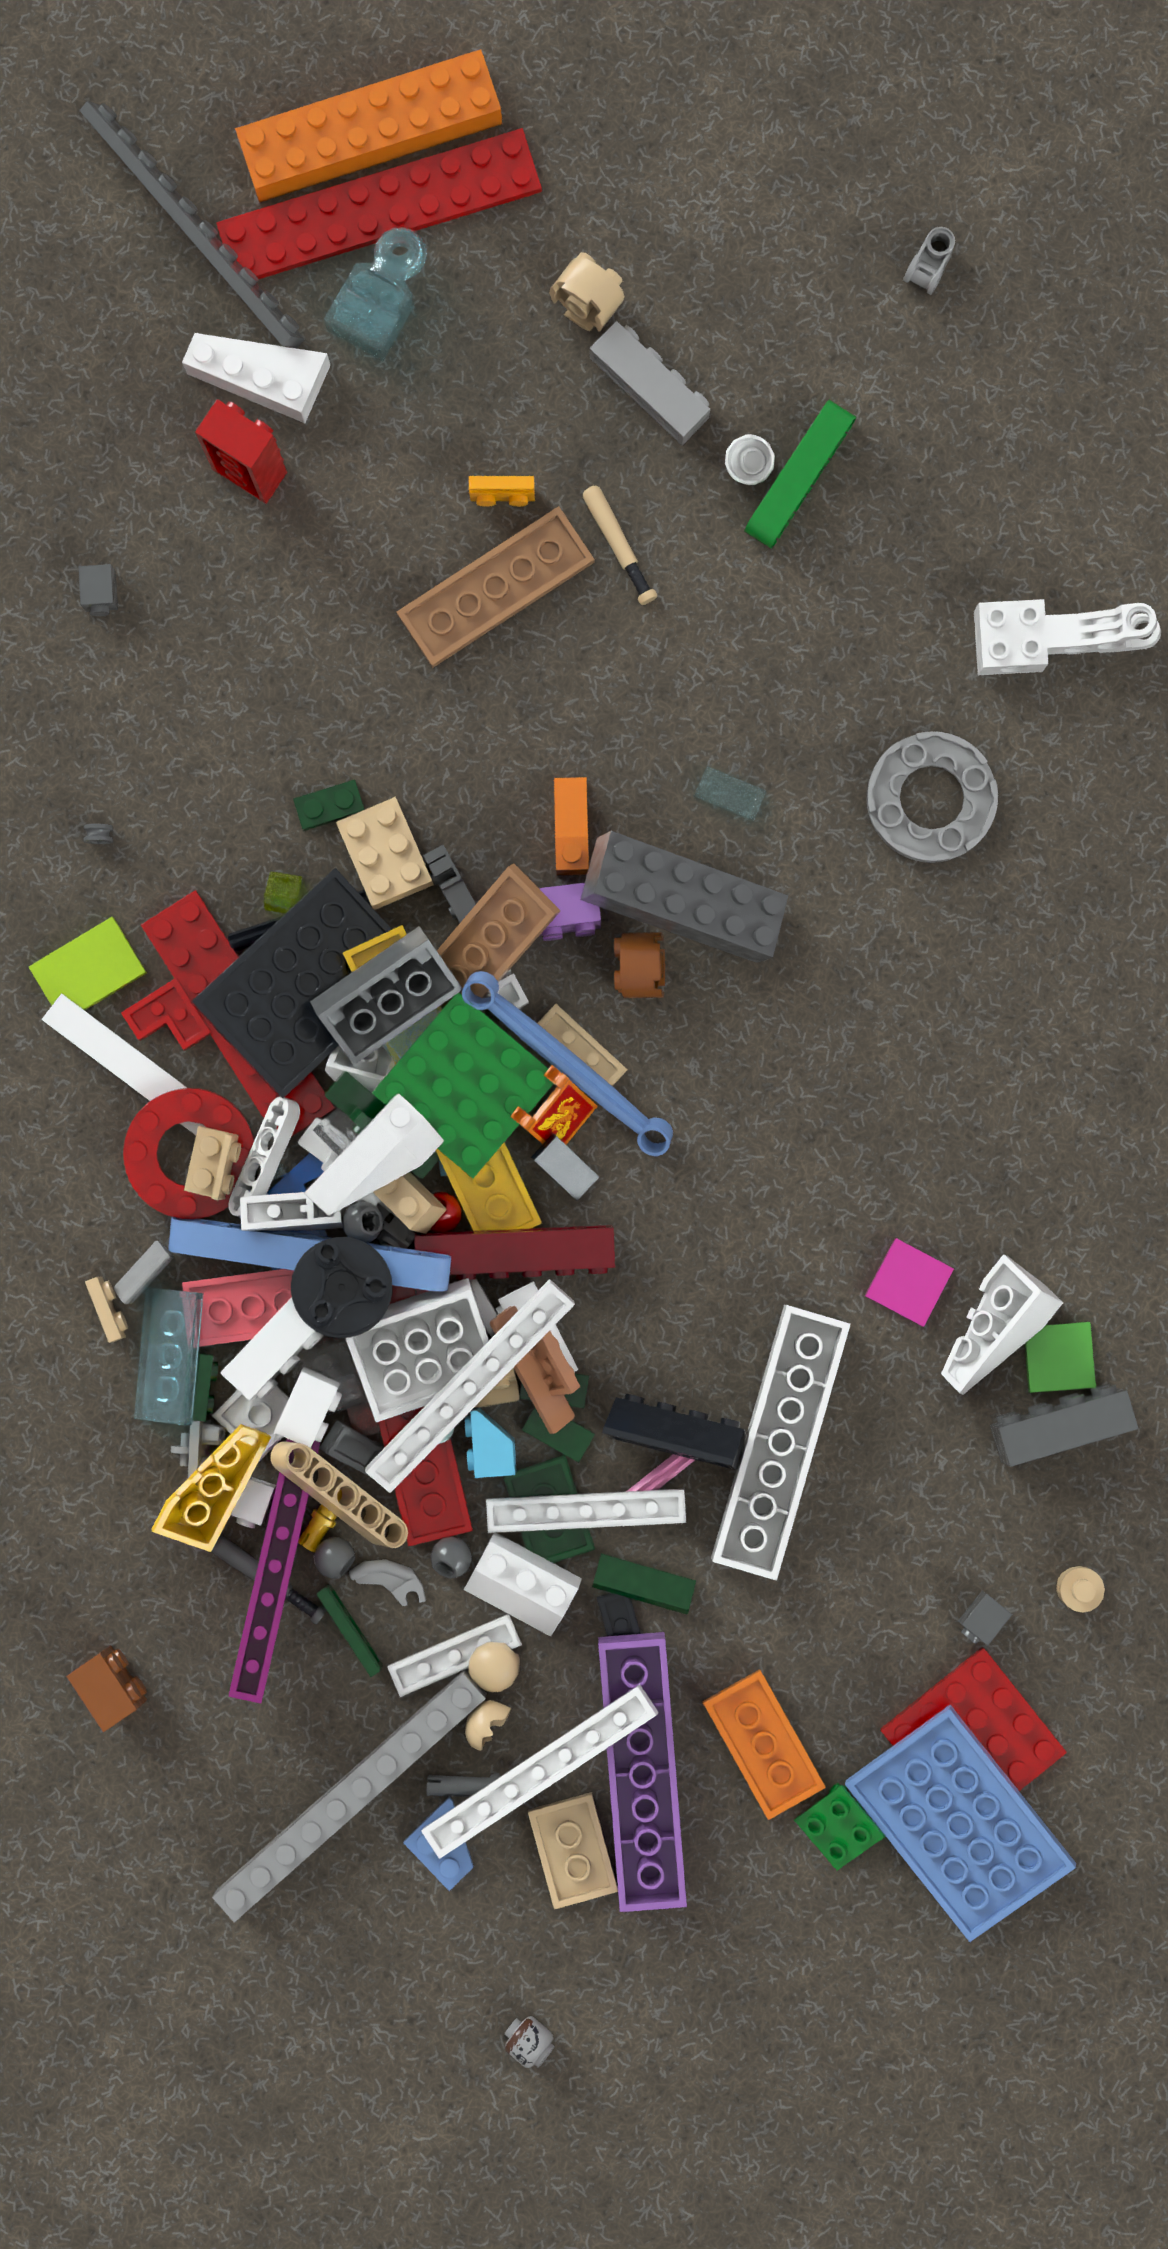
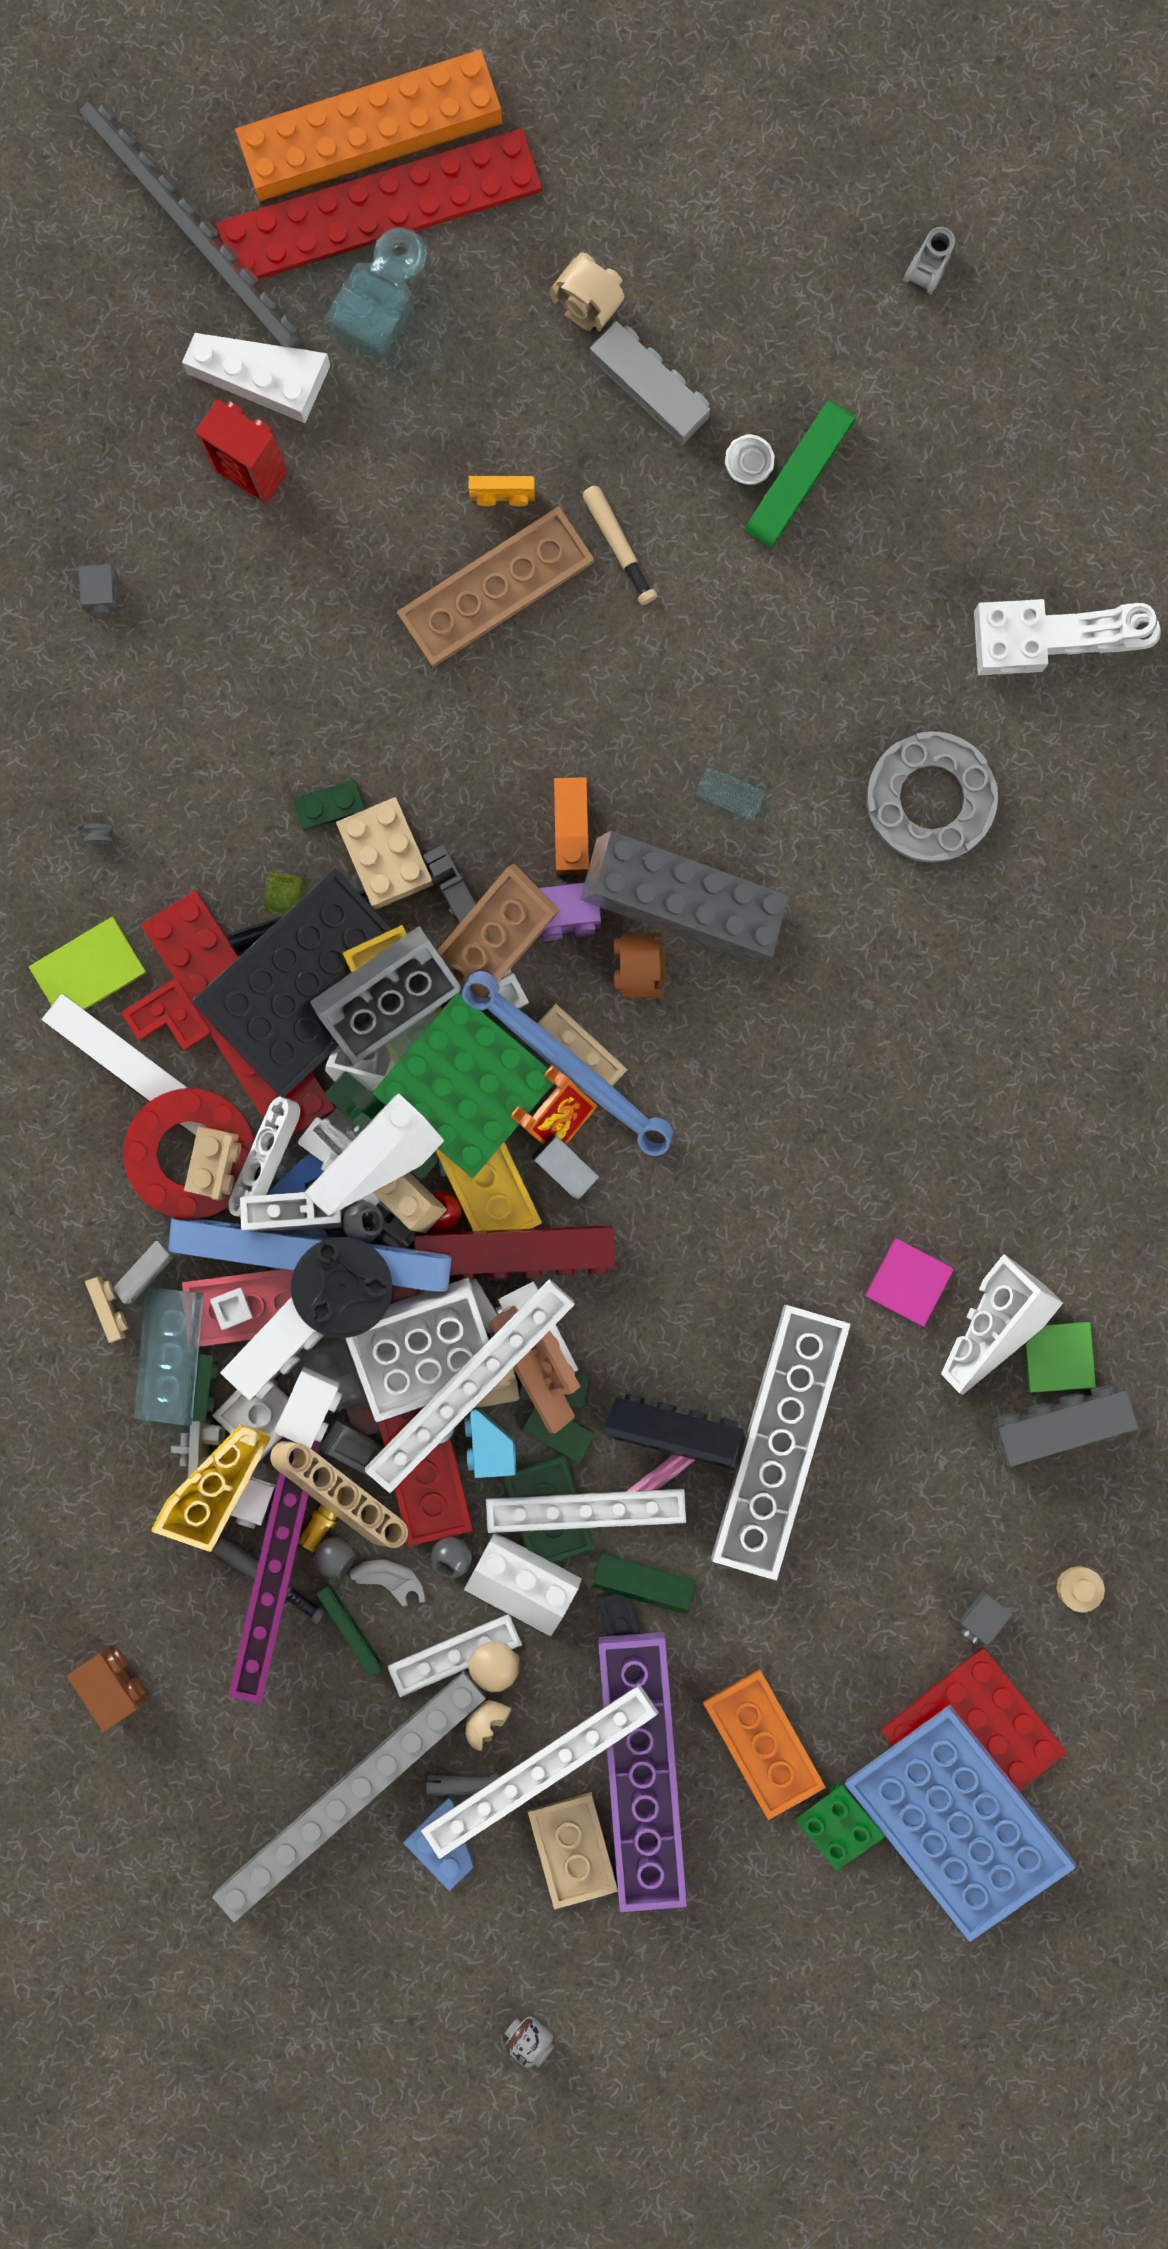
(231, 1308): none -> white plate

